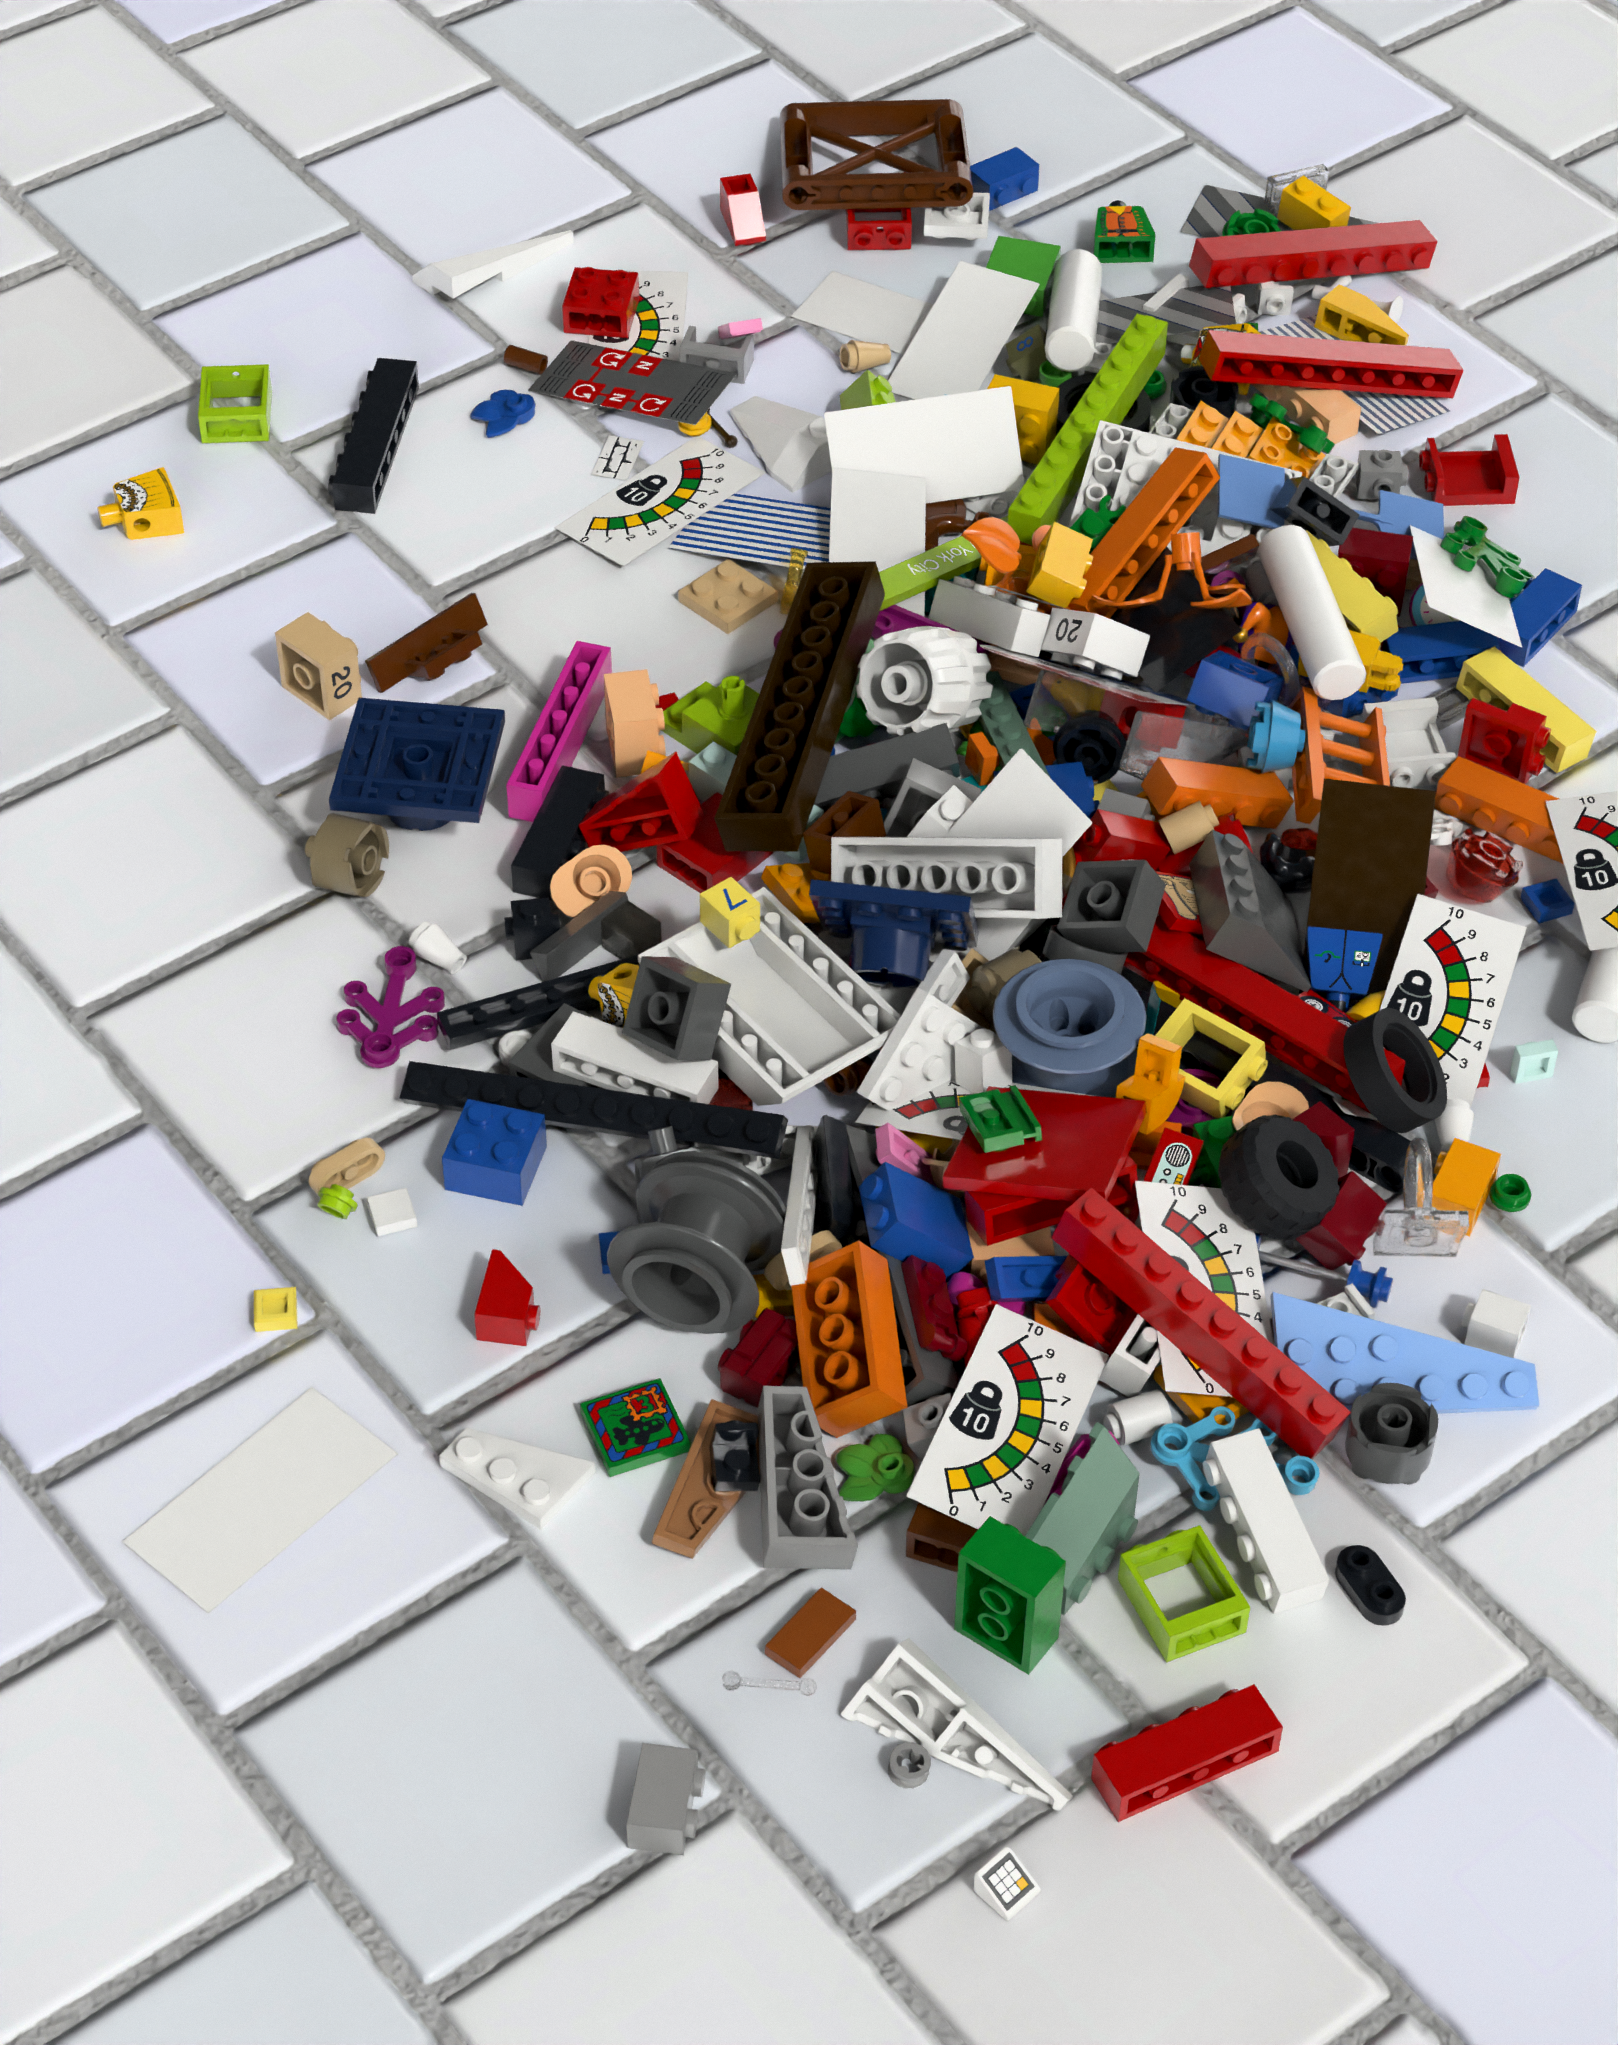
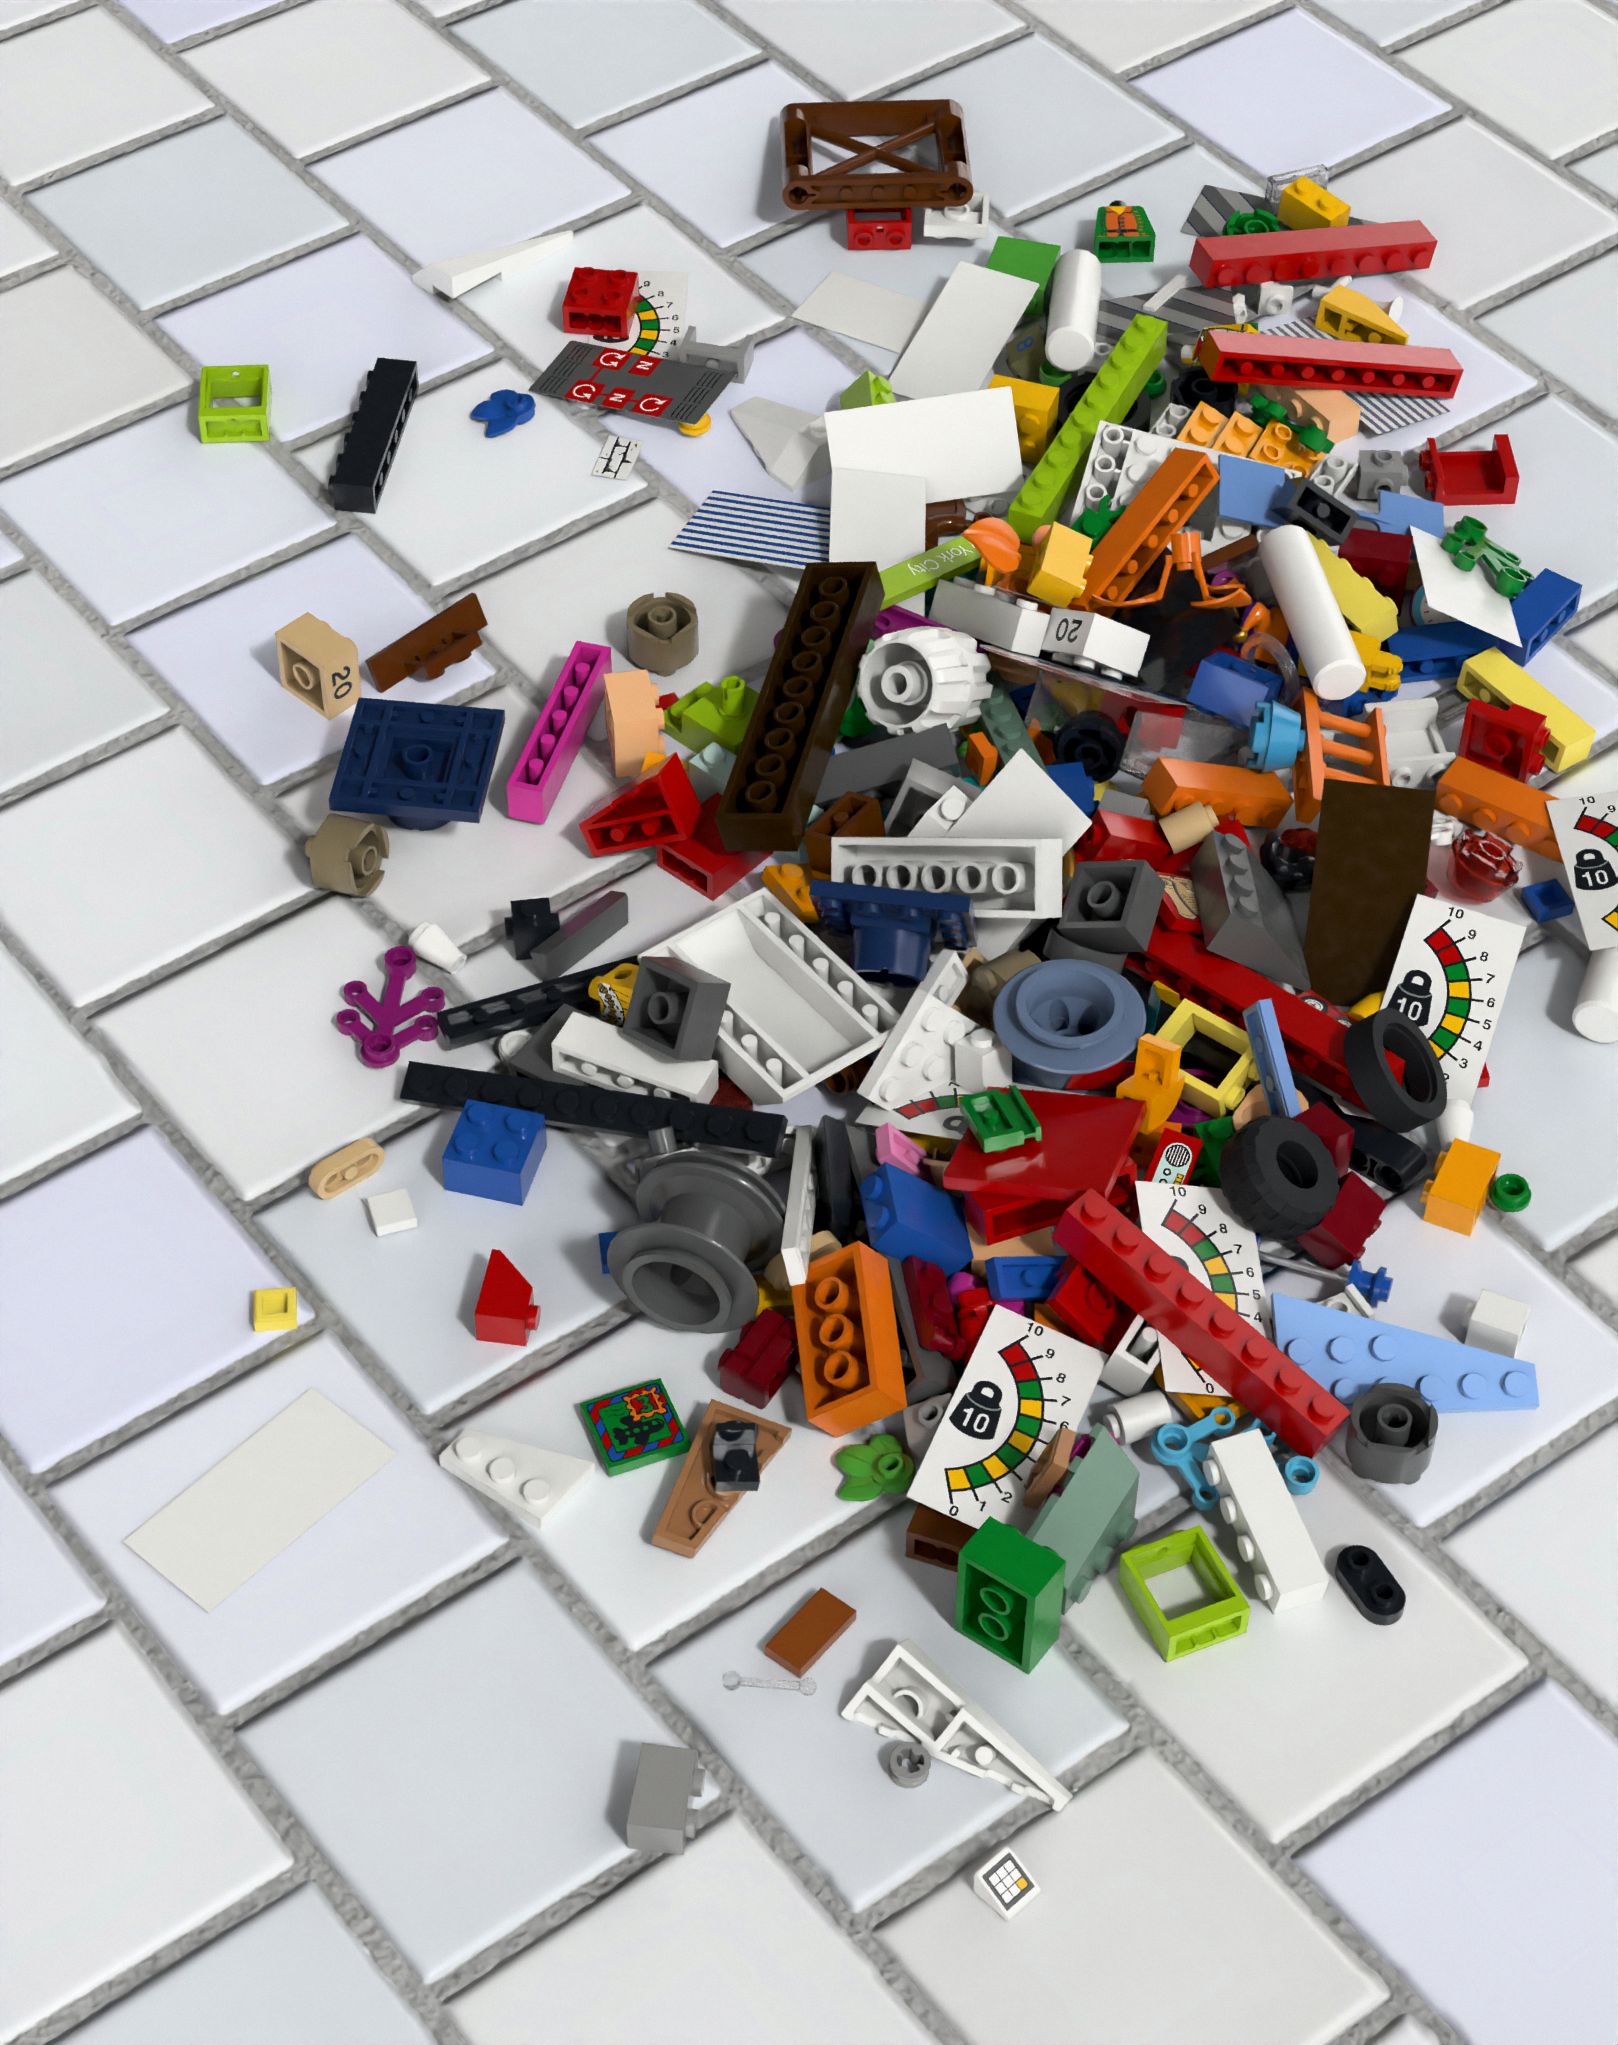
(144, 506): yellow torso -> none
(337, 1201): lime plate -> none
(525, 359): reddish brown piece -> none
(556, 830): black brick -> none
(589, 878): light nougat piece -> none
(629, 931): clear smoke brick -> none
(659, 500): white sticker -> none
(662, 632): none -> dark tan brick
(728, 596): tan plate -> none
(730, 440): dark brown hinge -> none
(730, 912): light yellow brick -> none
(740, 328): bright pink tile -> none
(742, 209): slope -> none
(793, 579): clear yellow bar -> none
(799, 1497): light grey wedge -> none
(863, 355): tan cone -> none
(1005, 177): blue brick -> none
(1049, 1468): none -> medium nougat plate
(1103, 1080): none -> red sticker
(1186, 1752): red brick -> none
(1271, 1059): none -> medium blue tile
(1341, 963): blue torso -> none
(1419, 1226): clear tile -> none
(1533, 1061): light aqua plate -> none

